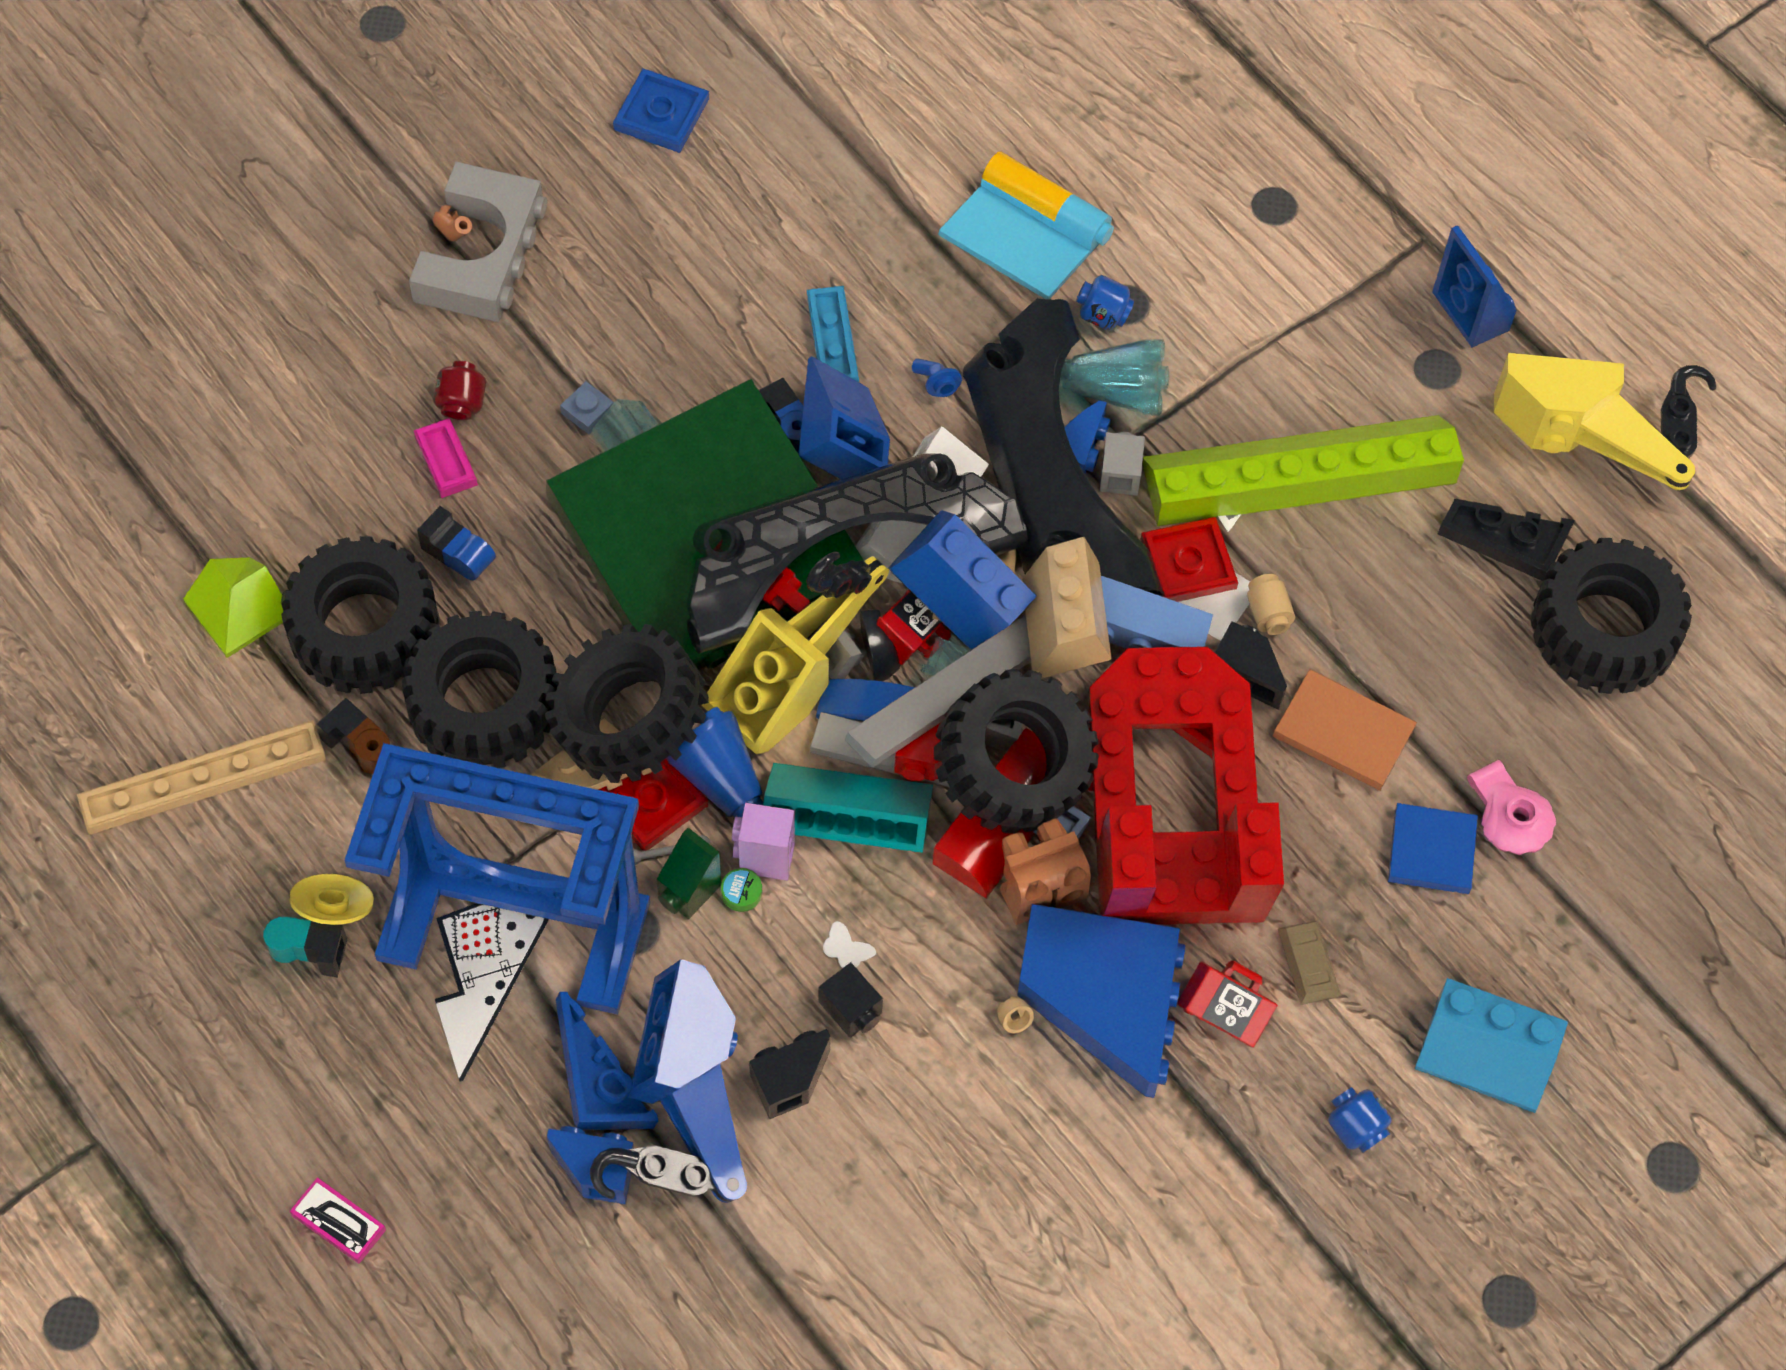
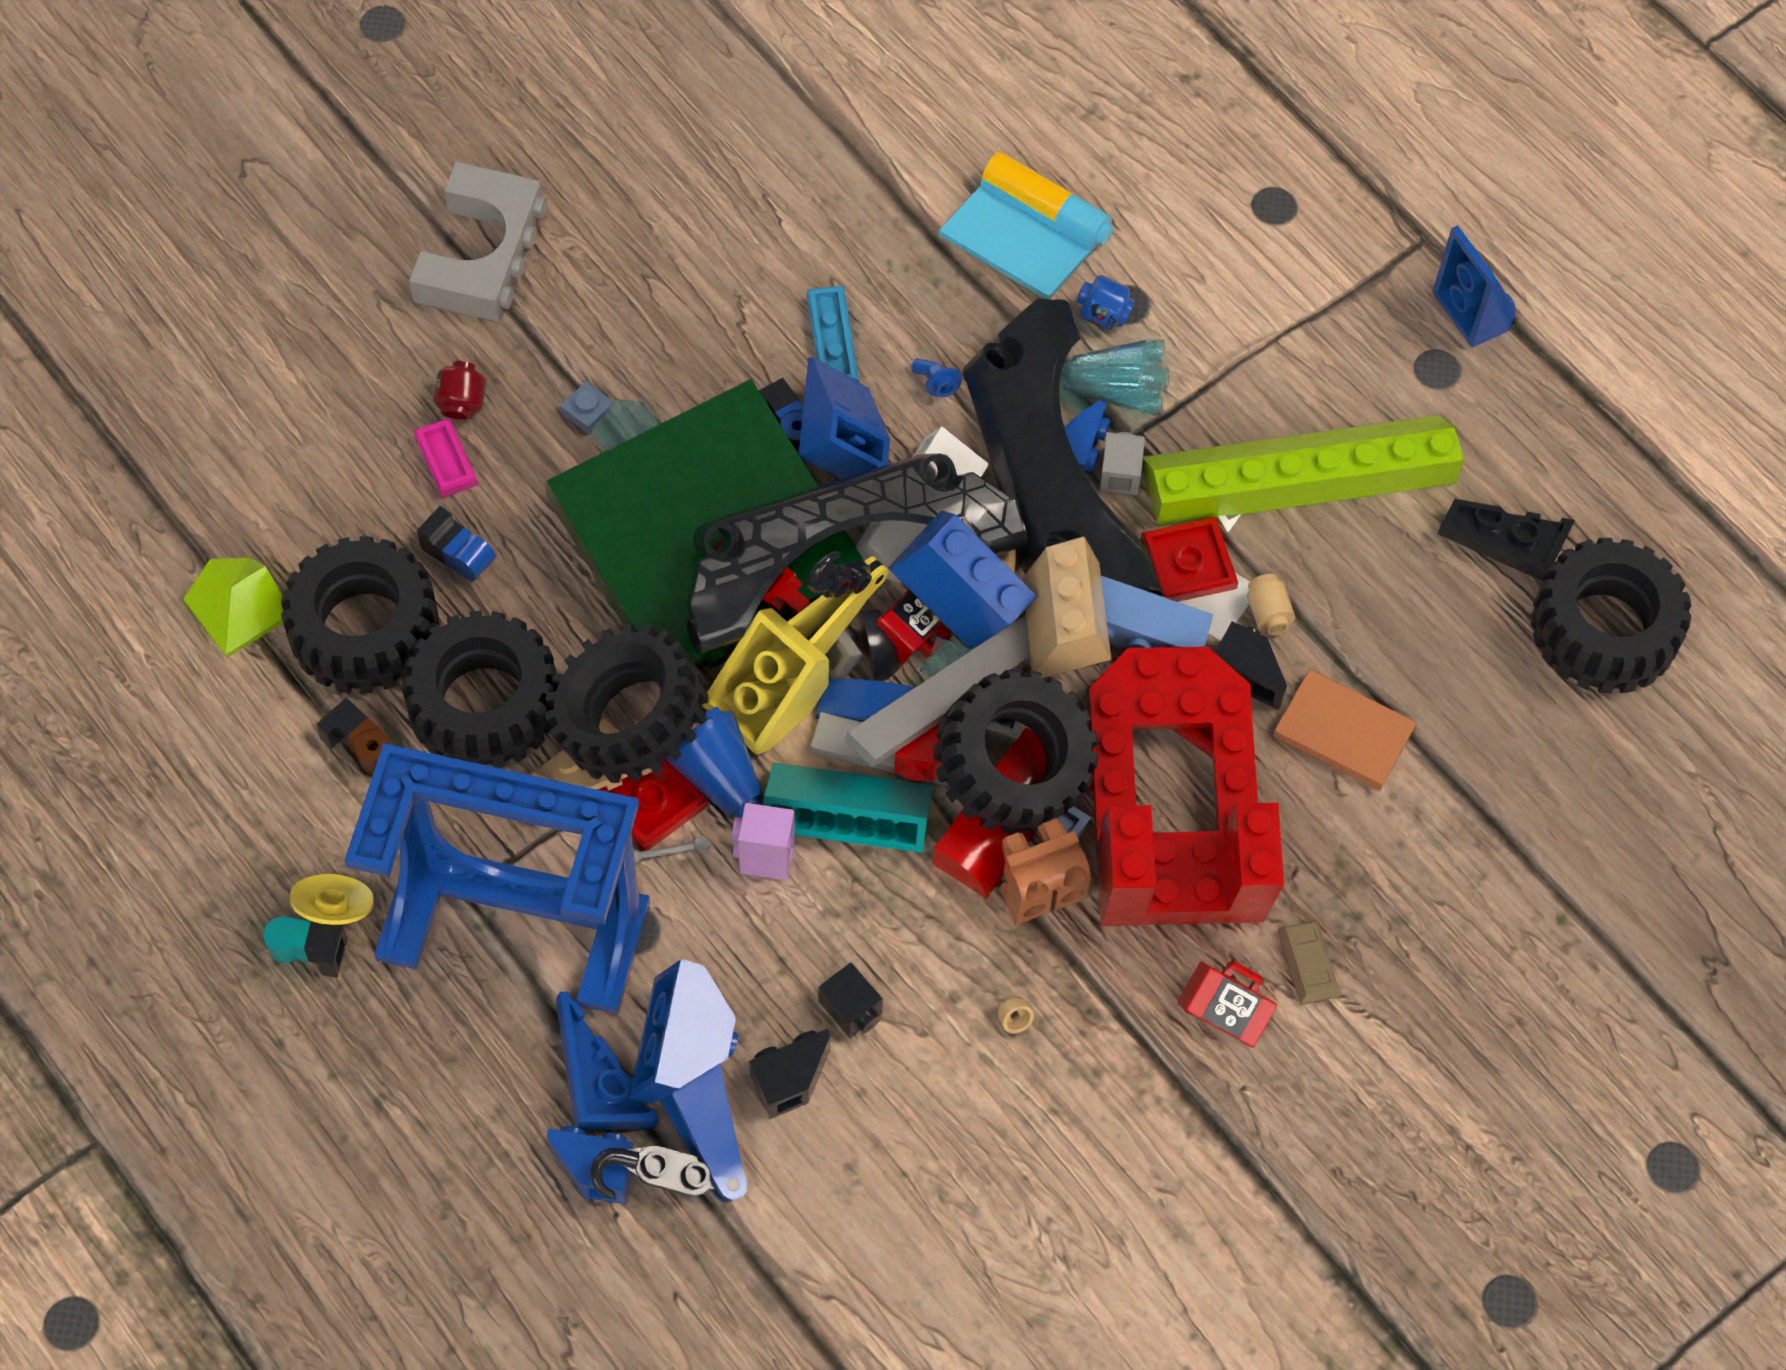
(201, 777): tan tile -> none
(338, 1220): tile -> none
(450, 224): nougat arm -> none
(486, 957): white sticker -> none
(661, 110): blue tile -> none
(689, 875): dark green slope -> none
(741, 889): tile -> none
(841, 946): white sticker -> none
(1105, 987): blue slope -> none
(1359, 1119): blue head -> none
(1433, 848): blue tile -> none
(1491, 1045): dark azure slope -> none
(1513, 816): bright pink animal -> none
(1578, 401): light yellow slope -> none

